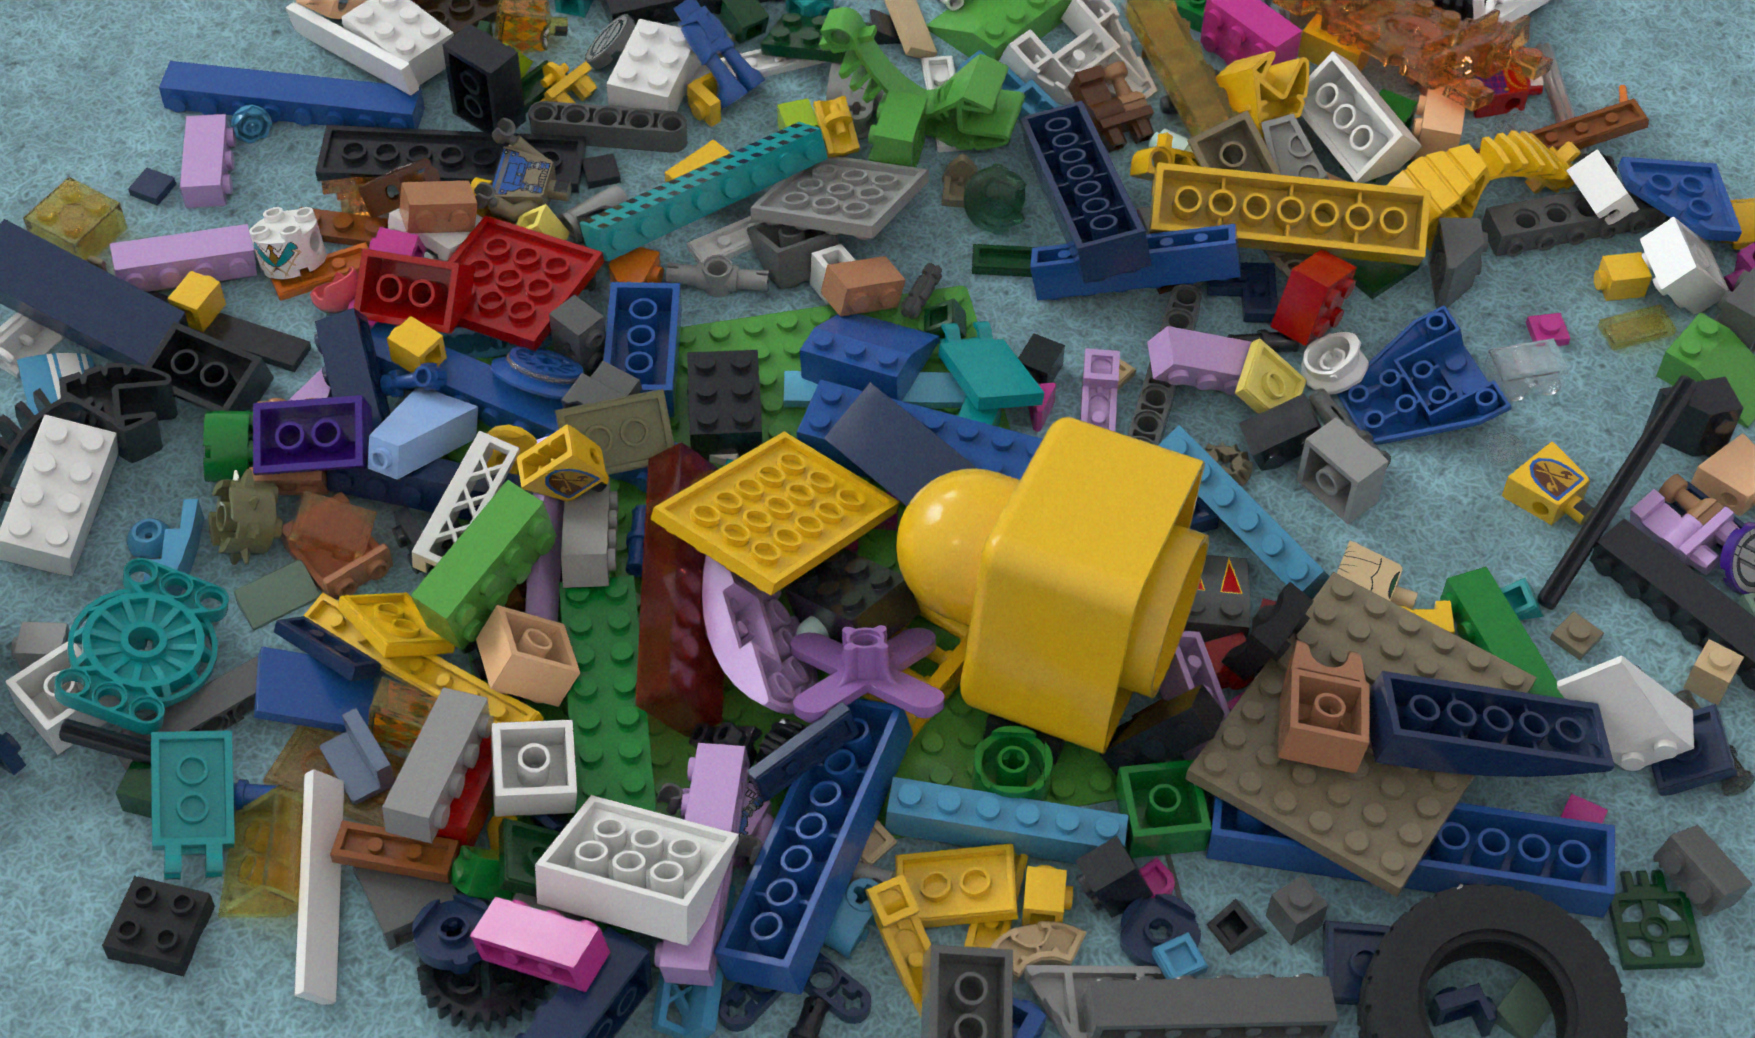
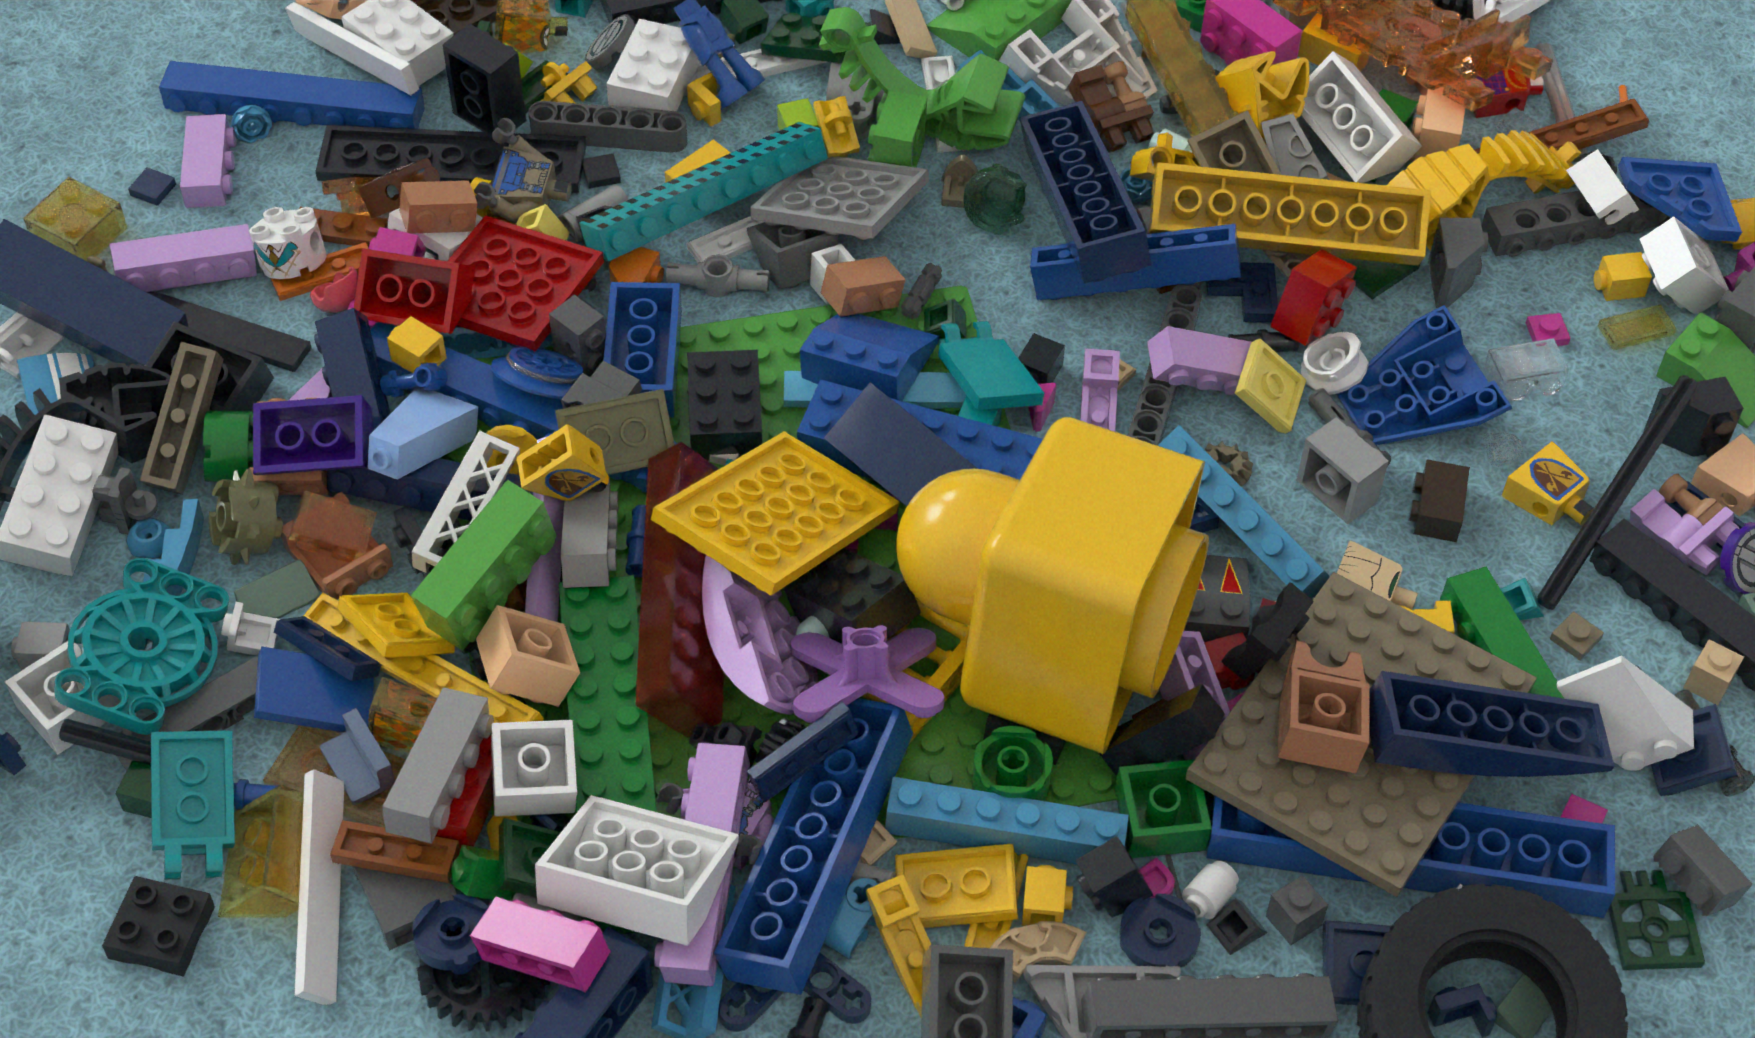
(123, 500): none -> dark grey hips
(181, 418): none -> dark tan brick
(199, 298): yellow brick -> none
(248, 631): none -> white bracket
(1001, 260): dark green tile -> none
(1137, 189): none -> dark azure plate
(1179, 958): dark azure tile -> none
(1211, 889): none -> white brick
(1280, 432): black brick -> none
(1440, 500): none -> dark brown brick

